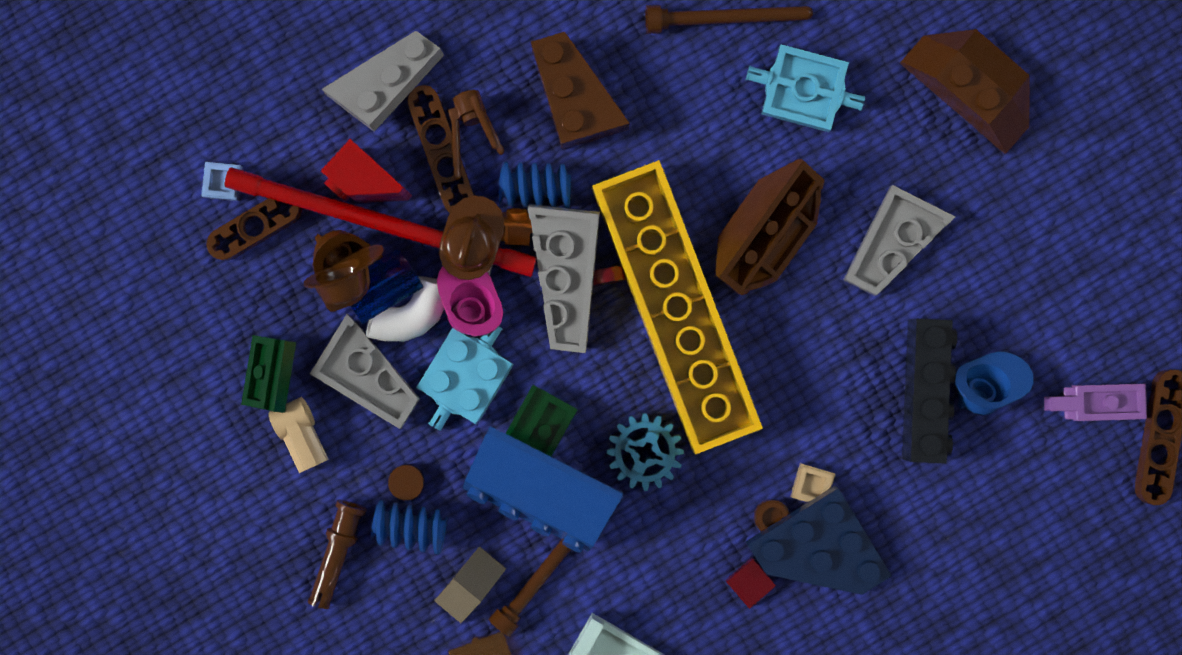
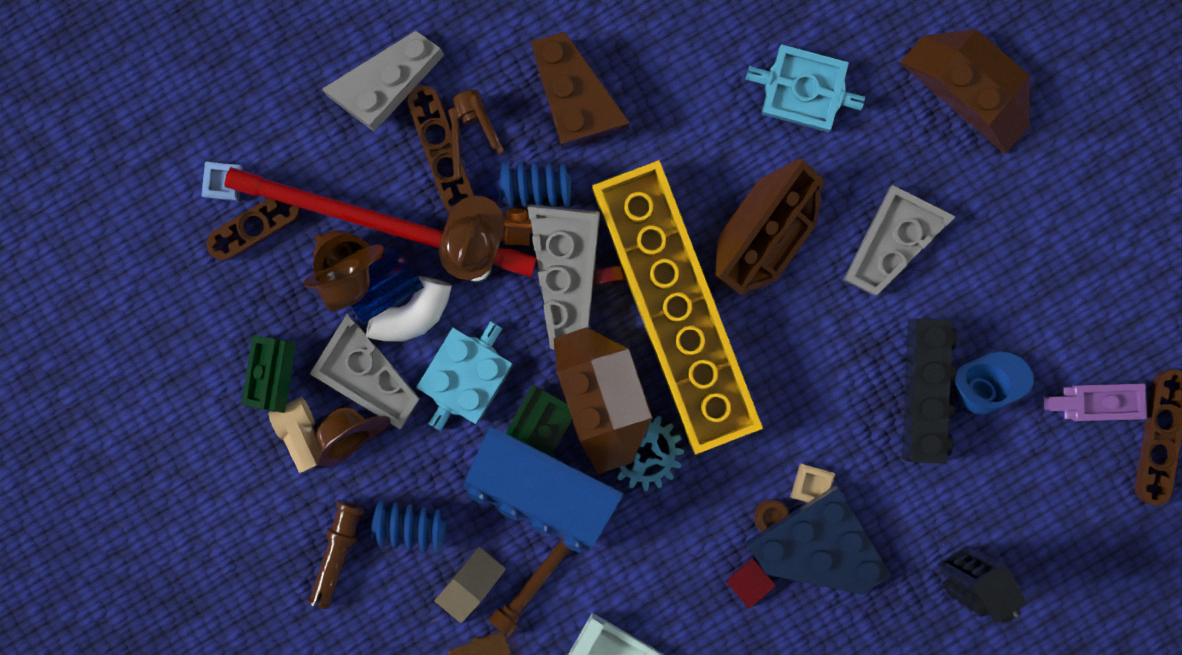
(345, 433): none -> reddish brown piece
(359, 177): red slope -> none
(406, 482): reddish brown tile -> none
(470, 304): dark pink piece -> none
(602, 397): none -> reddish brown wedge
(659, 18): reddish brown piece -> none
(982, 585): none -> black brick

